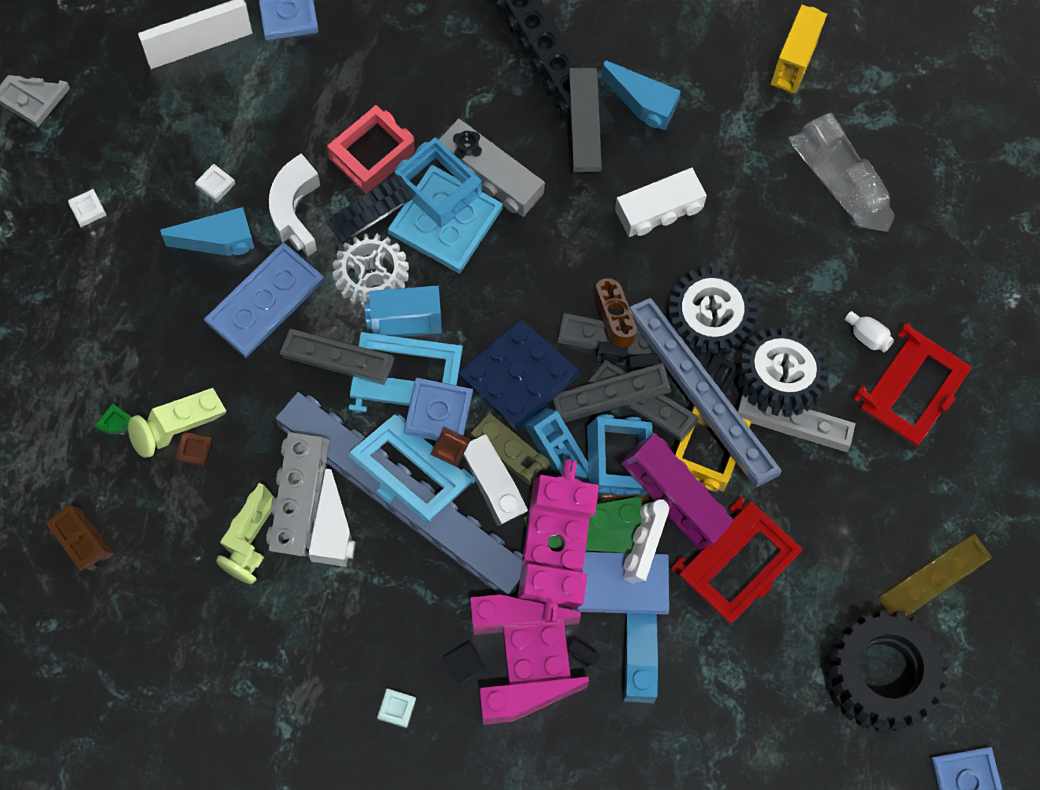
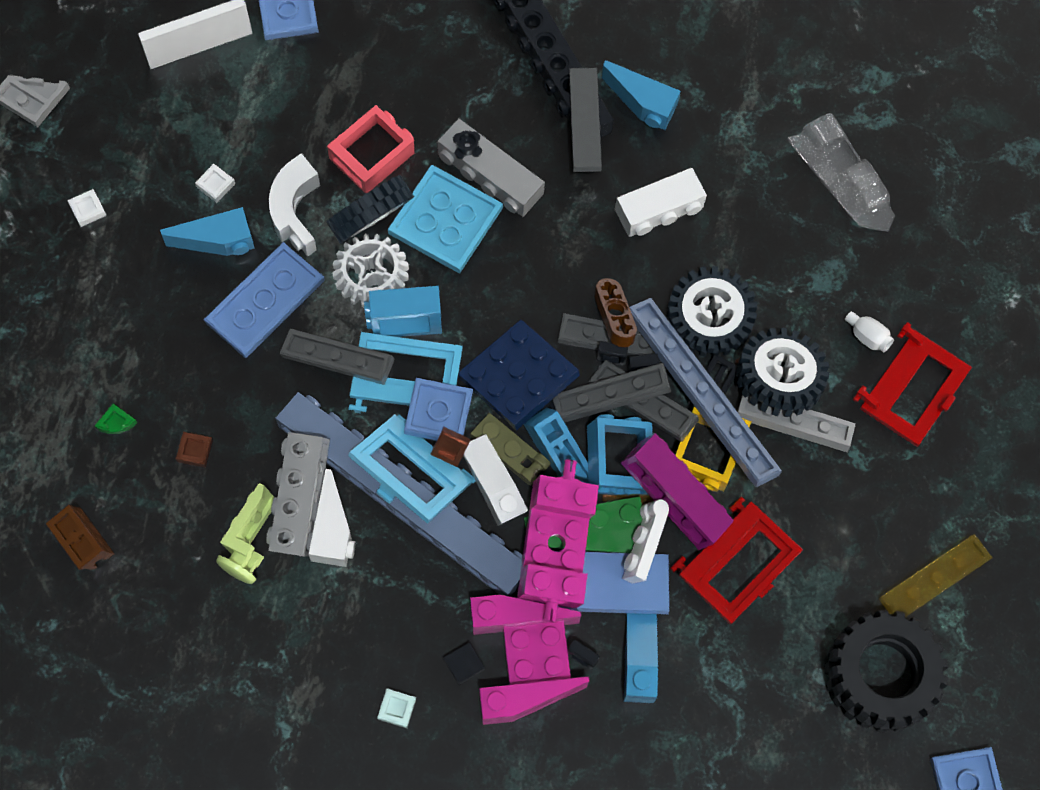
(173, 419): yellowish green piece -> none
(458, 199): dark azure window -> none
(798, 48): yellow window -> none

